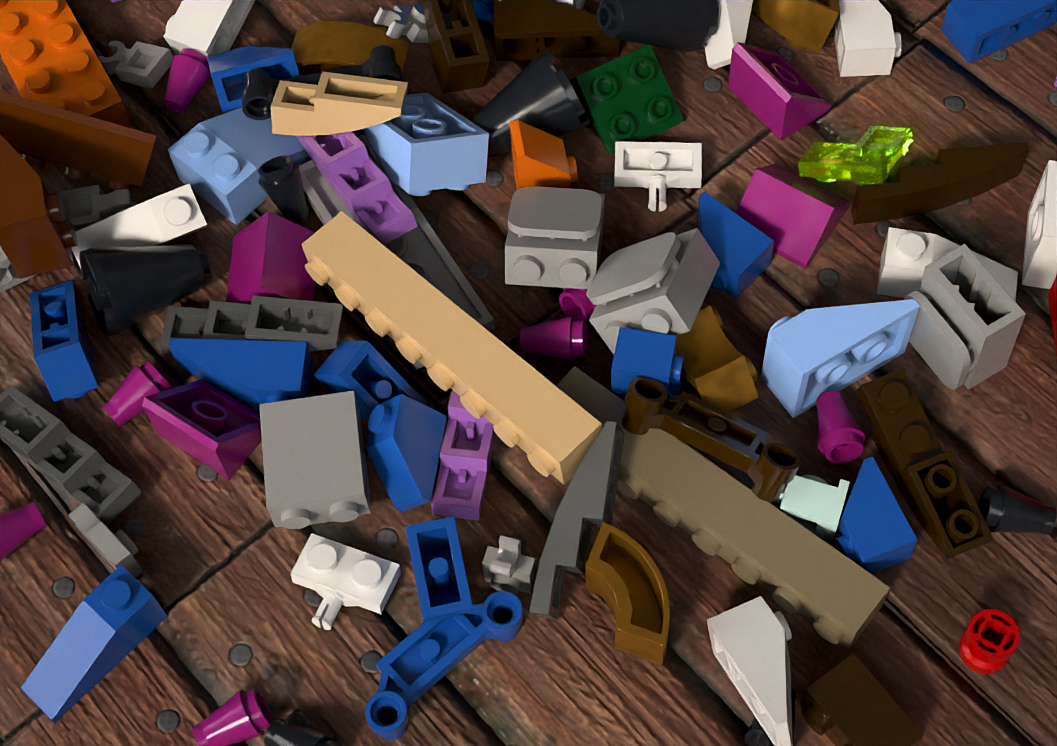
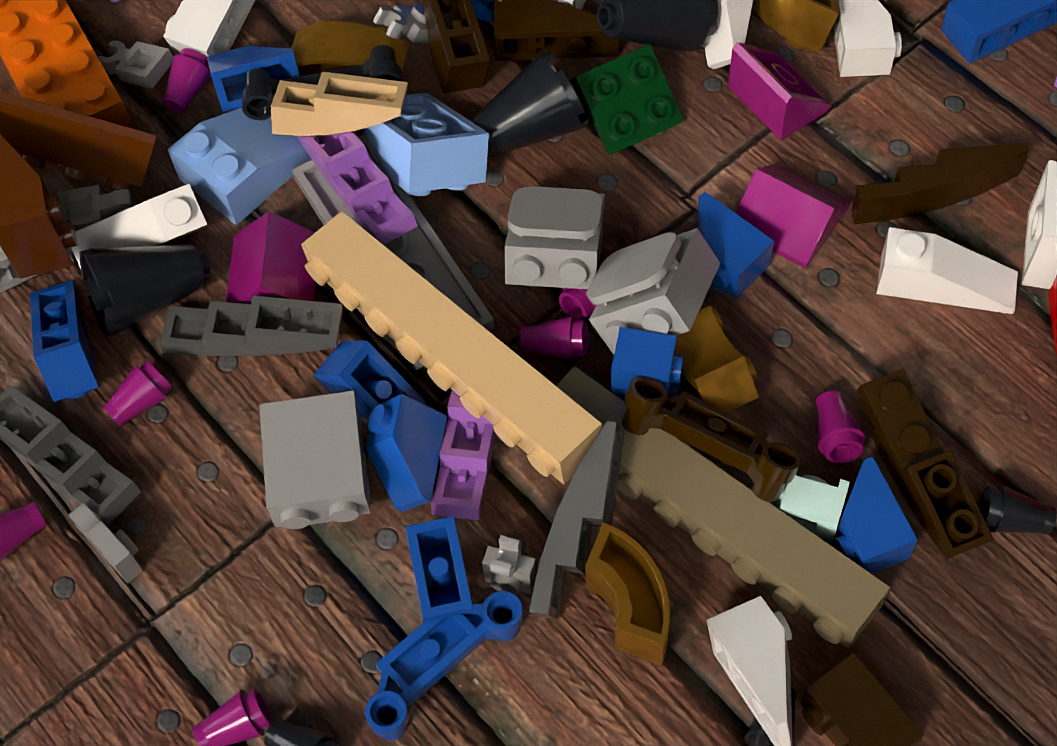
(93, 642): blue slope -> none
(206, 425): magenta slope -> none
(248, 368): blue slope -> none
(284, 186): black cone -> none
(344, 578): white plate -> none
(540, 158): orange slope -> none
(658, 167): white plate -> none
(833, 348): light blue slope -> none
(866, 162): clear neon green plate -> none
(964, 320): light grey brick -> none
(983, 651): red wheel -> none

